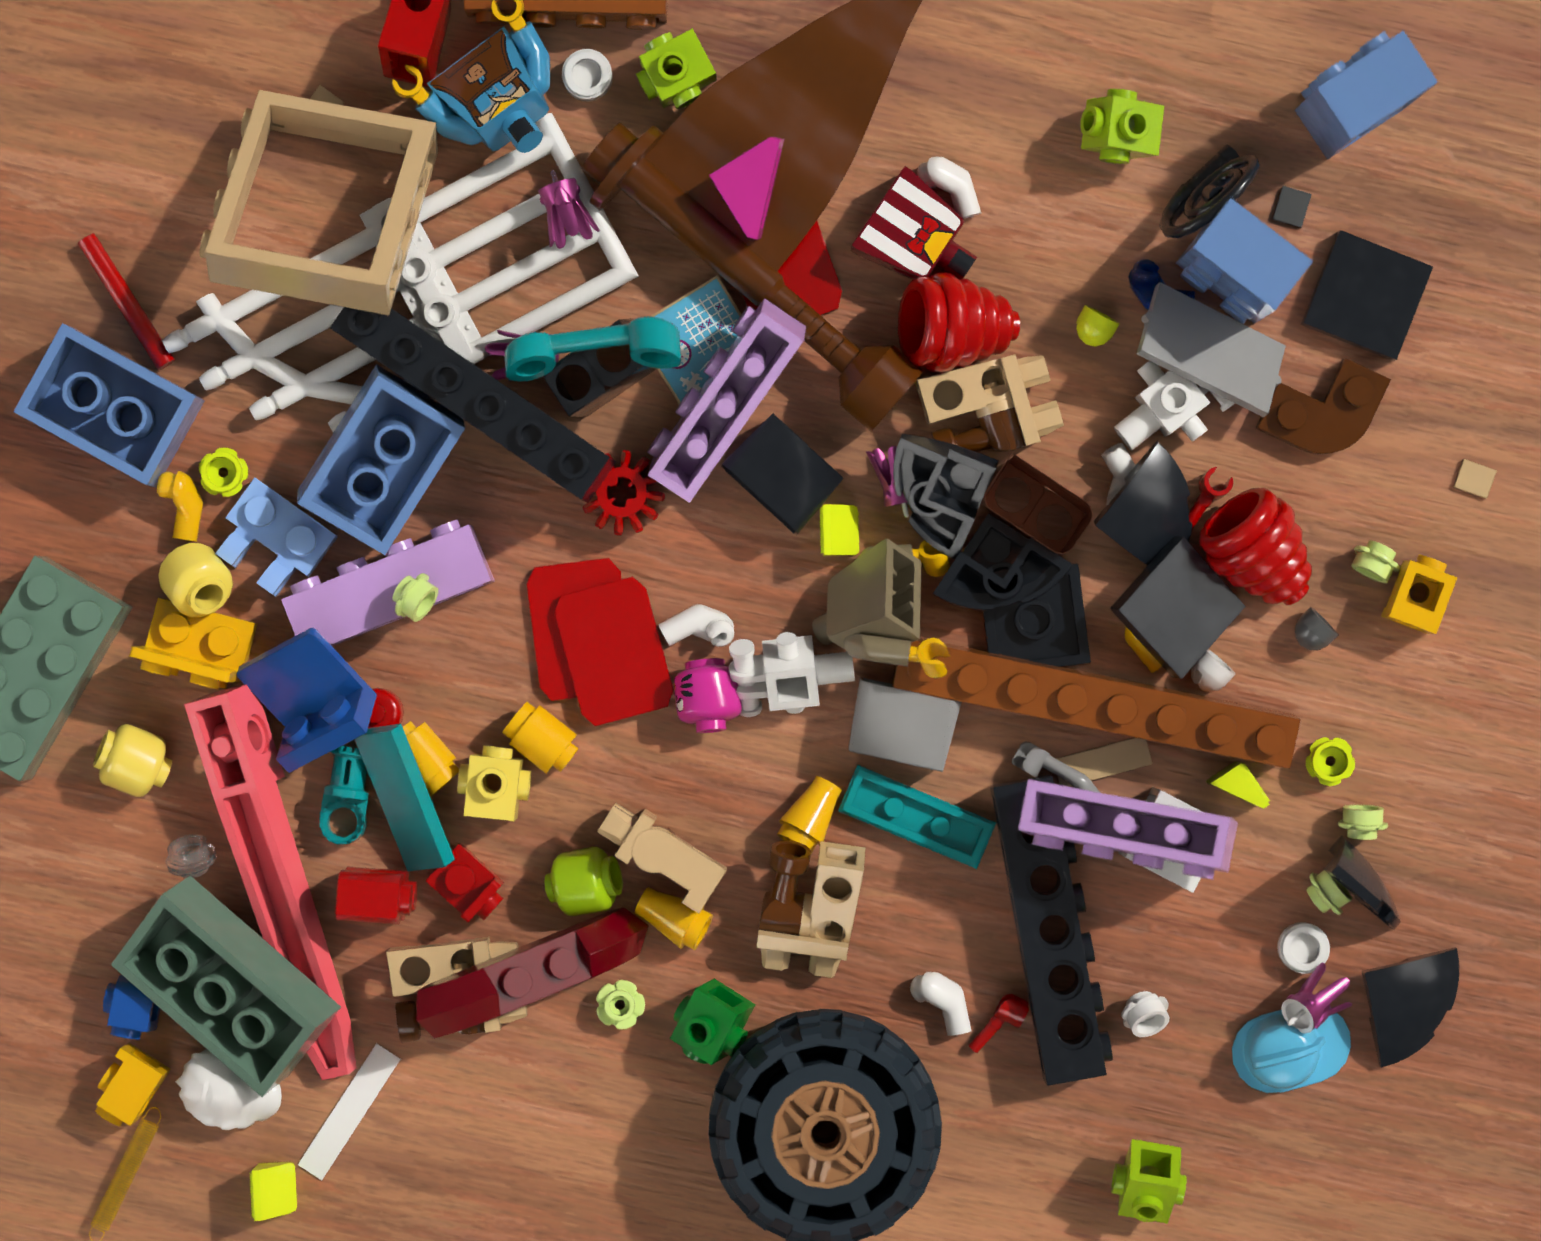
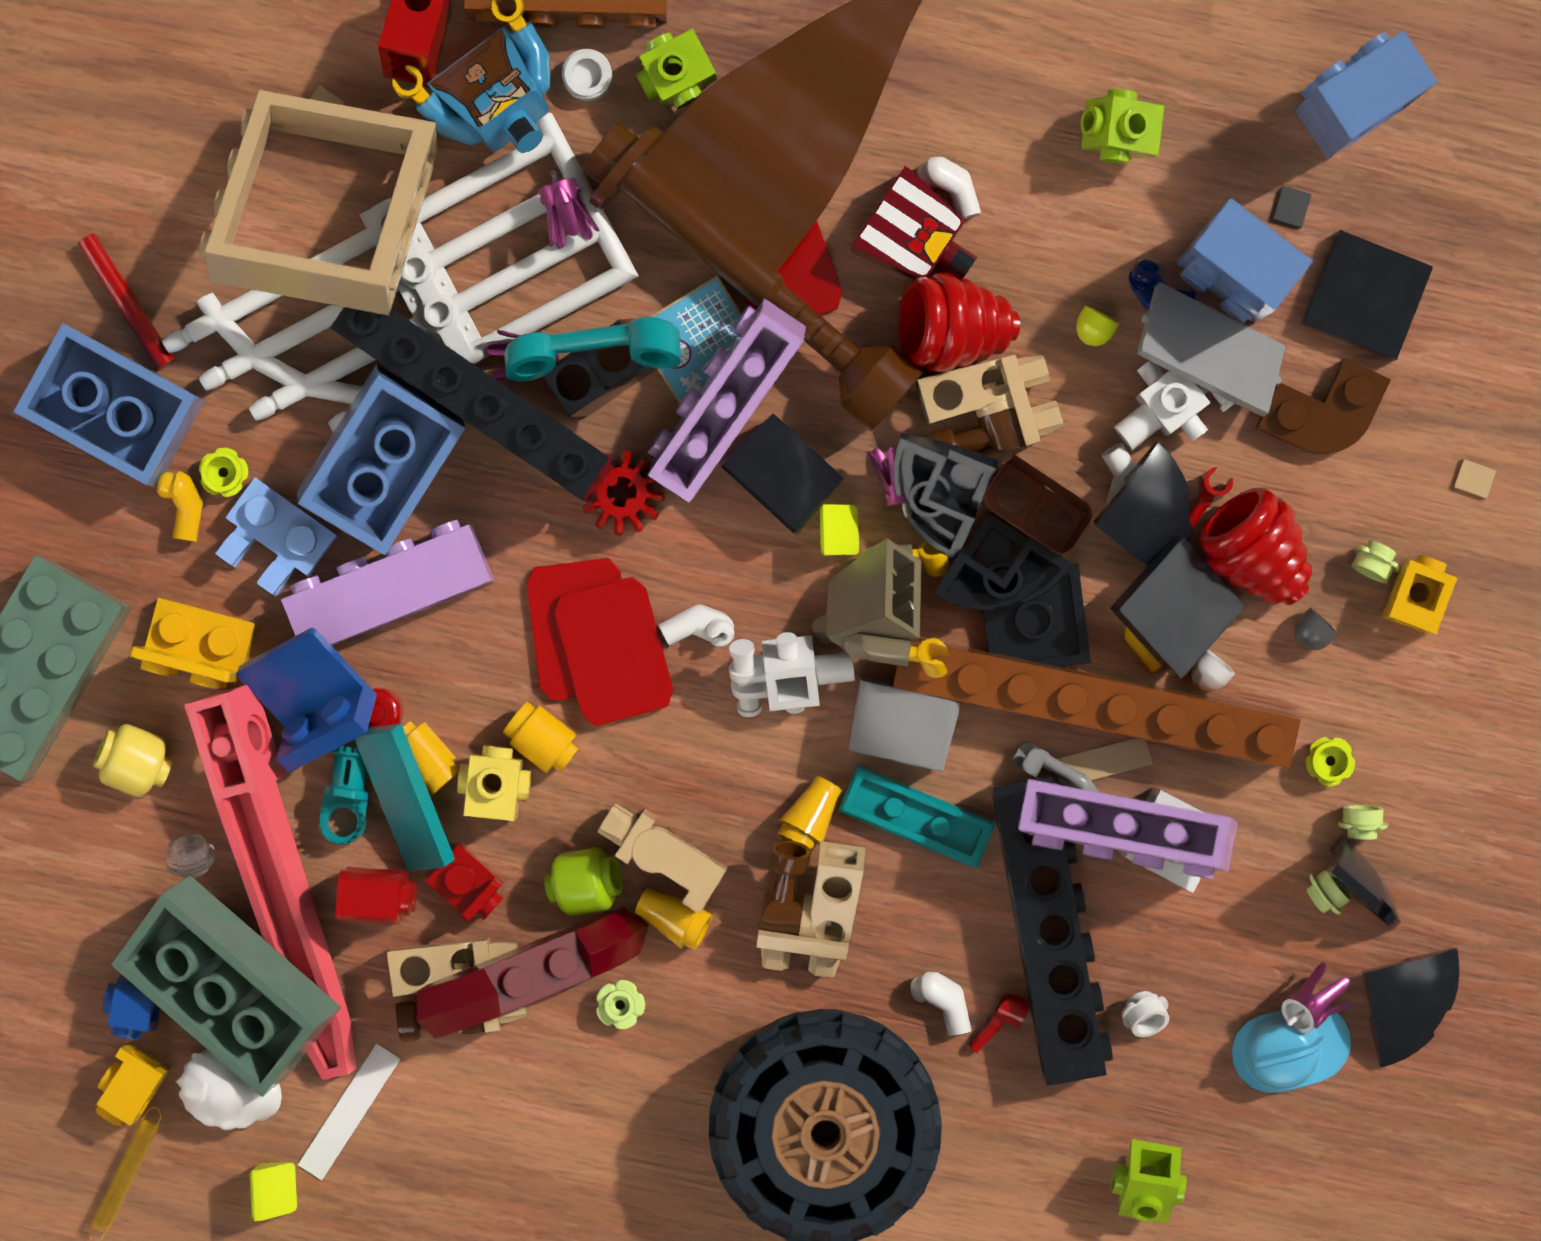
(195, 580): light yellow head -> none
(414, 597): yellowish green plate -> none
(706, 695): dark pink head -> none
(711, 1022): green brick -> none
(748, 184): dark pink slope -> none
(1208, 184): black piece -> none
(1240, 782): neon yellow slope -> none
(1303, 947): white tile -> none

